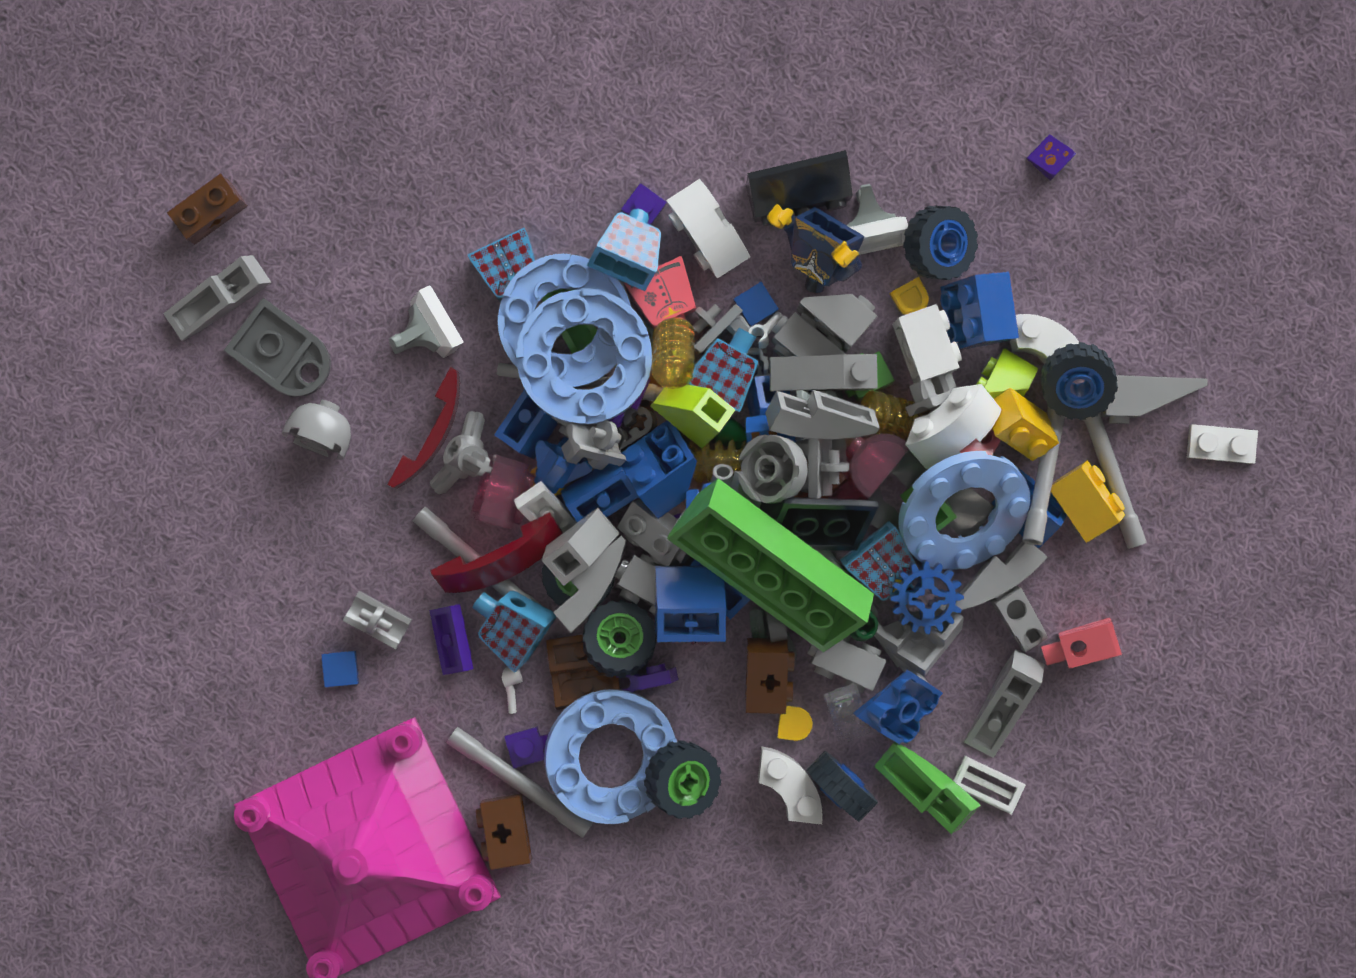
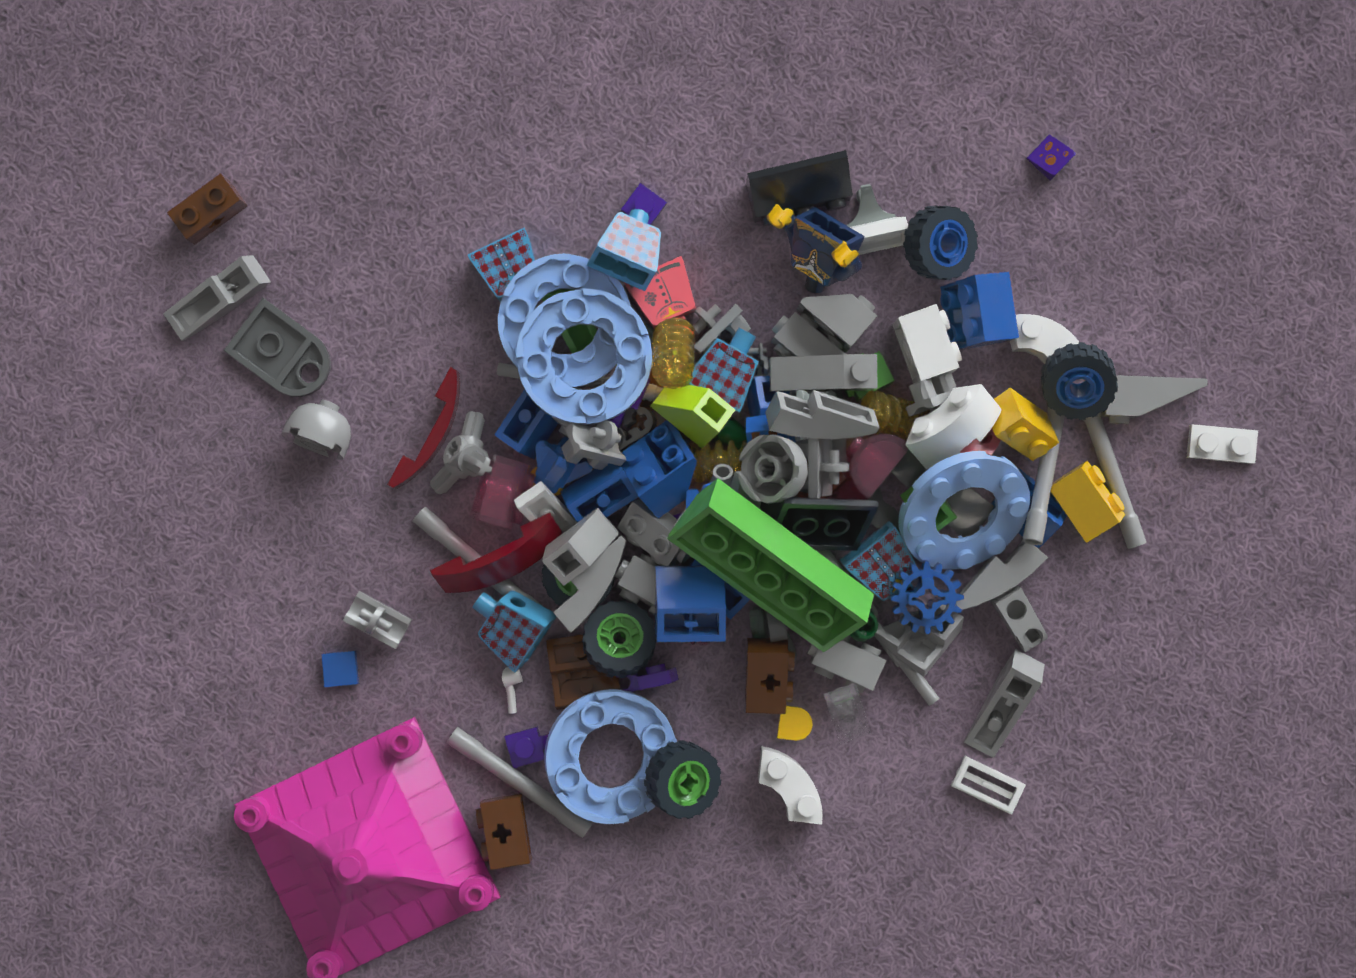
(427, 326): piece -> none
(451, 639): dark purple plate -> none
(707, 228): white brick -> none
(756, 304): blue tile -> none
(764, 330): white hand -> none
(842, 786): black wheel -> none
(900, 707): blue slope -> none
(910, 297): yellow tile -> none
(927, 787): bright green slope -> none
(1006, 373): lime slope -> none
(1099, 641): coral torso -> none

